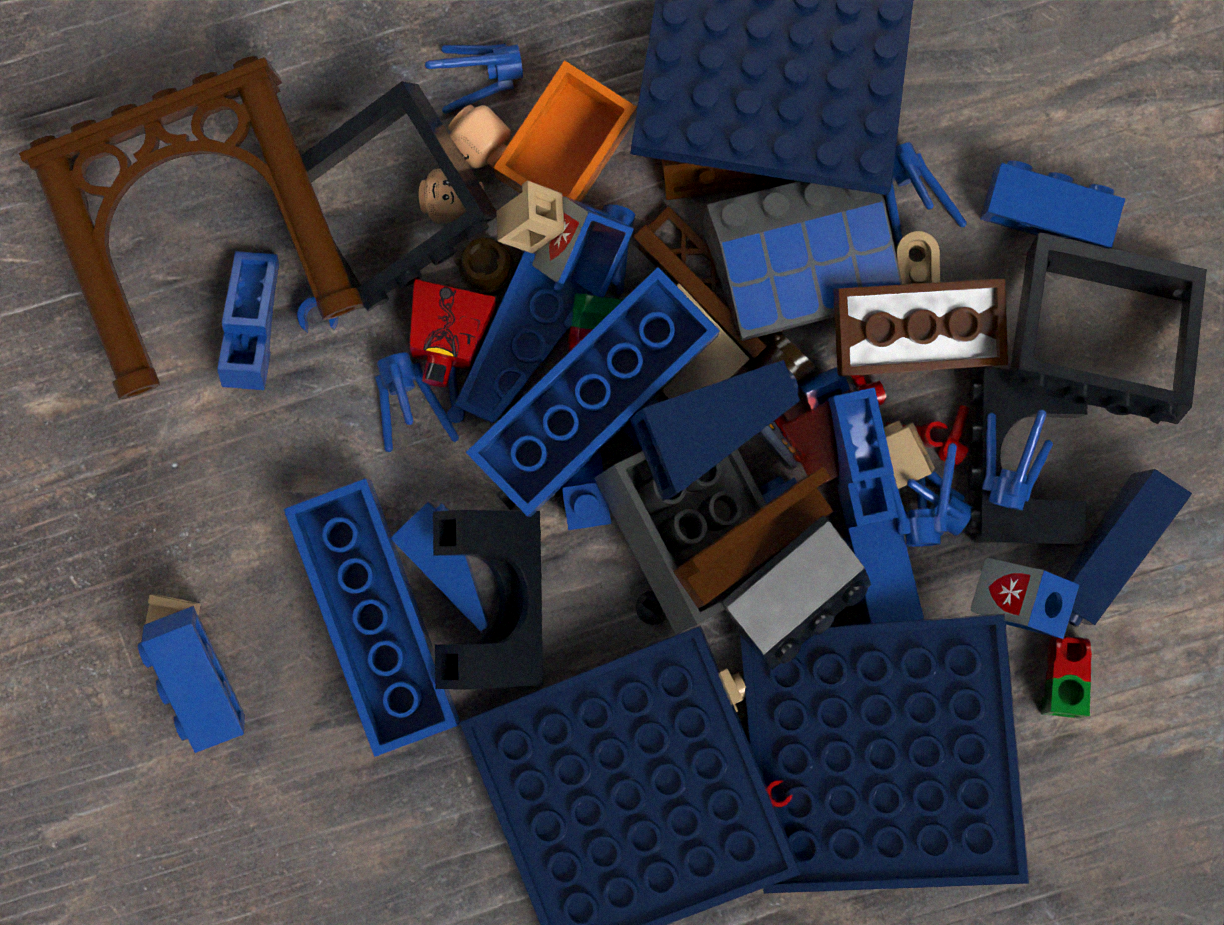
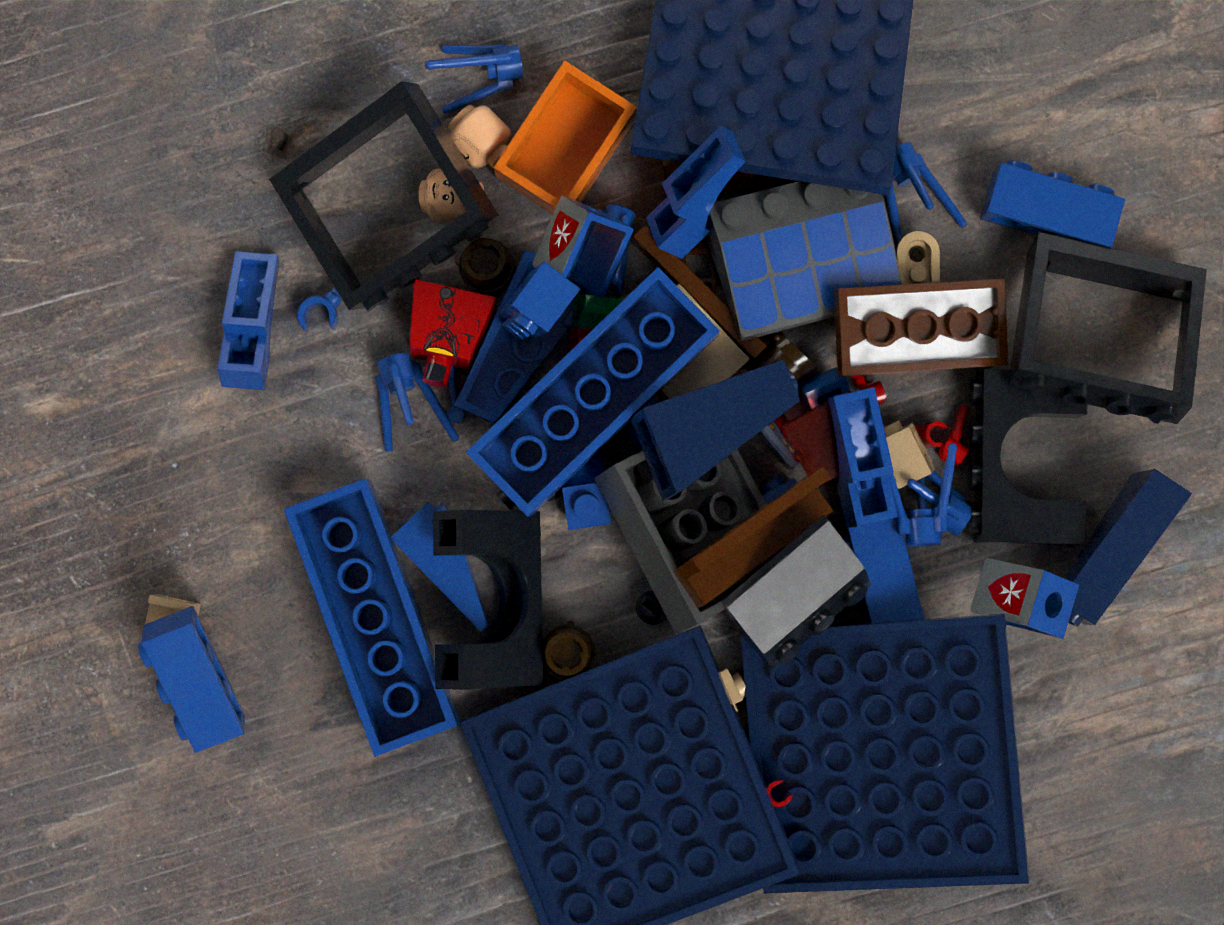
(62, 175): reddish brown arch -> none
(531, 218): tan brick -> none
(537, 303): none -> blue brick
(567, 651): none -> dark brown piece
(691, 192): none -> blue slope
(1014, 487): blue plant -> none
(1068, 678): leg -> none

